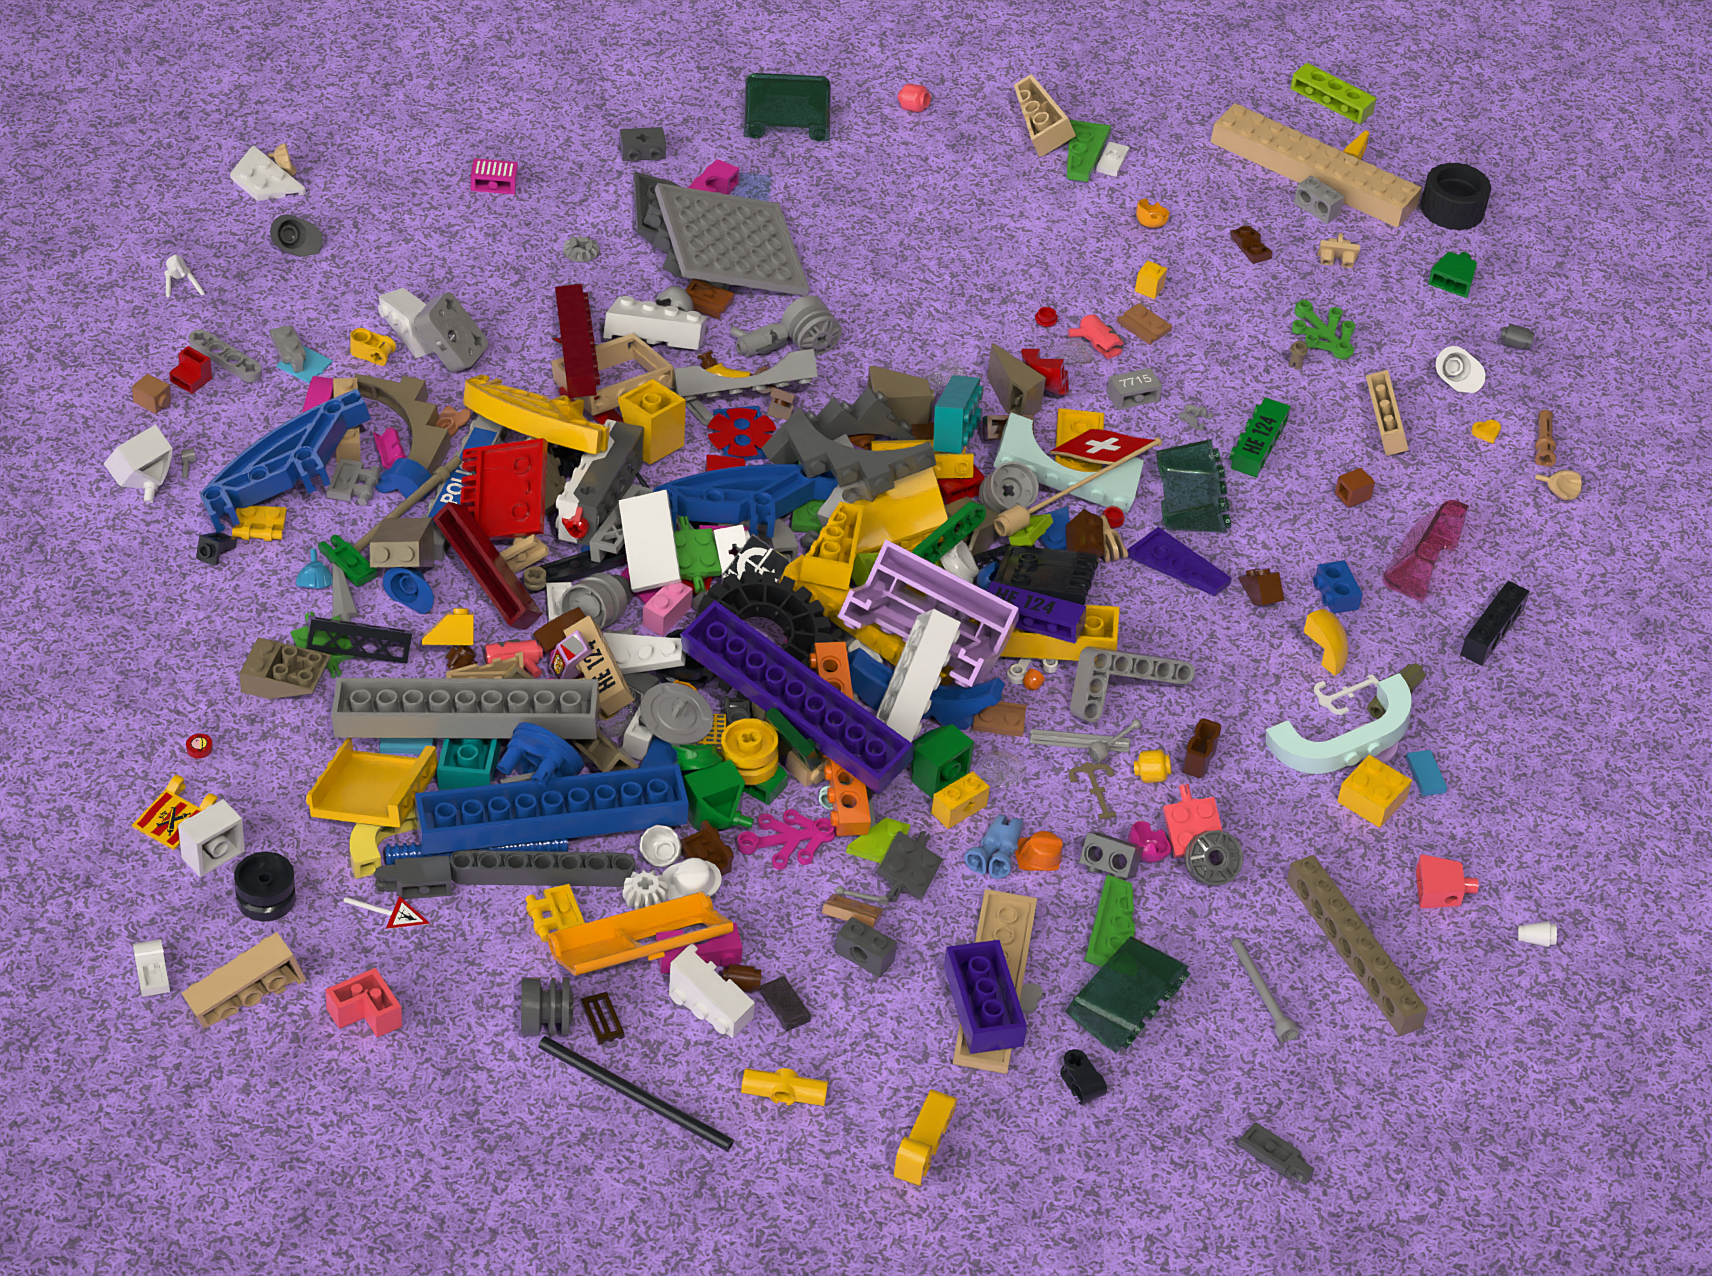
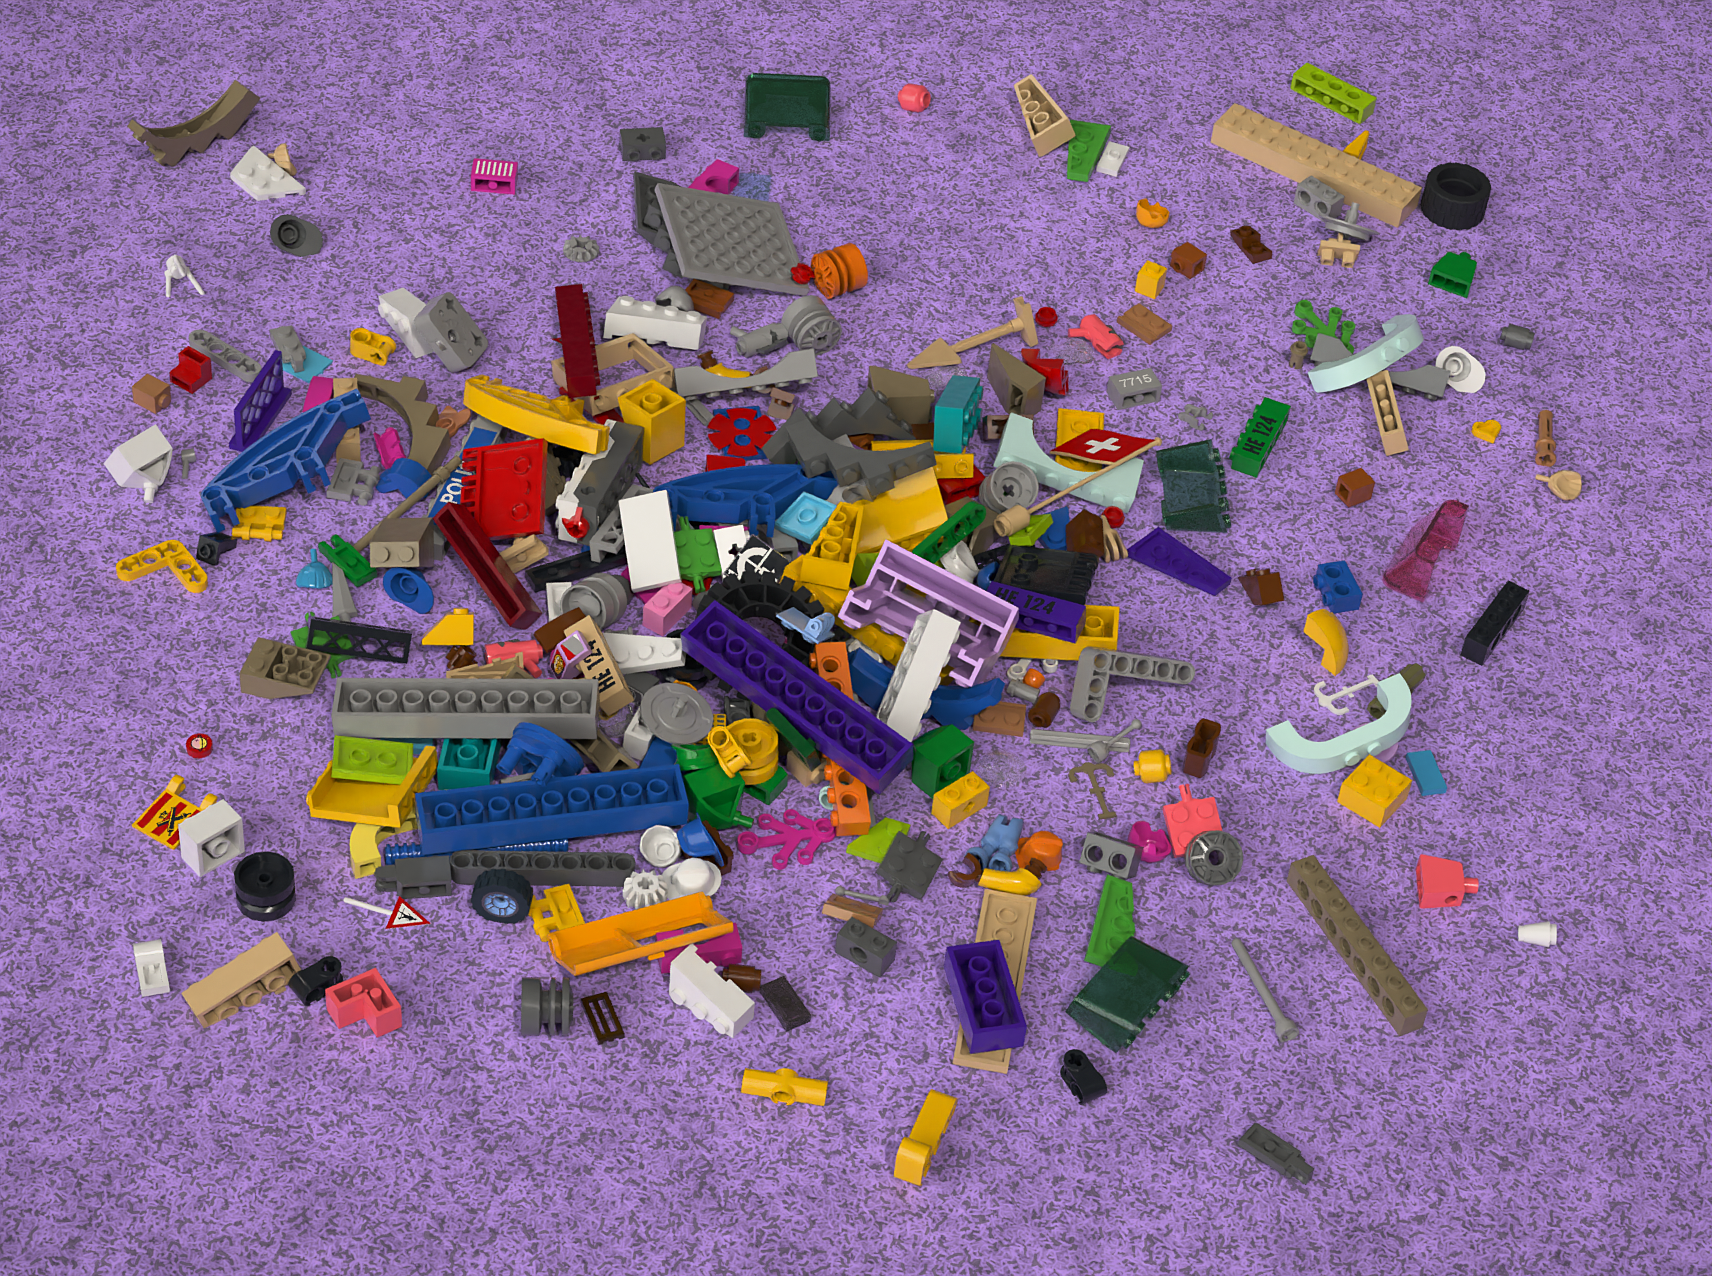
(170, 559): none -> yellow beam
(196, 134): none -> dark tan arch
(260, 404): none -> dark purple fence
(312, 981): none -> black piece
(371, 759): none -> lime tile
(502, 896): none -> black wheel
(535, 578): dark tan bush -> none
(636, 1093): black piece -> none
(697, 841): none -> blue piece
(730, 754): none -> yellow piece
(802, 273): none -> red plate
(805, 517): none -> medium azure tile
(813, 630): none -> light blue hinge
(839, 270): none -> orange wheel
(942, 354): none -> tan piece
(1018, 882): none -> piece
(1023, 691): none -> light grey pin
(1029, 997): light grey tile -> none
(1044, 710): none -> reddish brown brick
(1188, 260): none -> dark orange brick
(1348, 226): none -> light grey piece
(1400, 338): none -> light aqua arch
(1427, 379): none -> arch

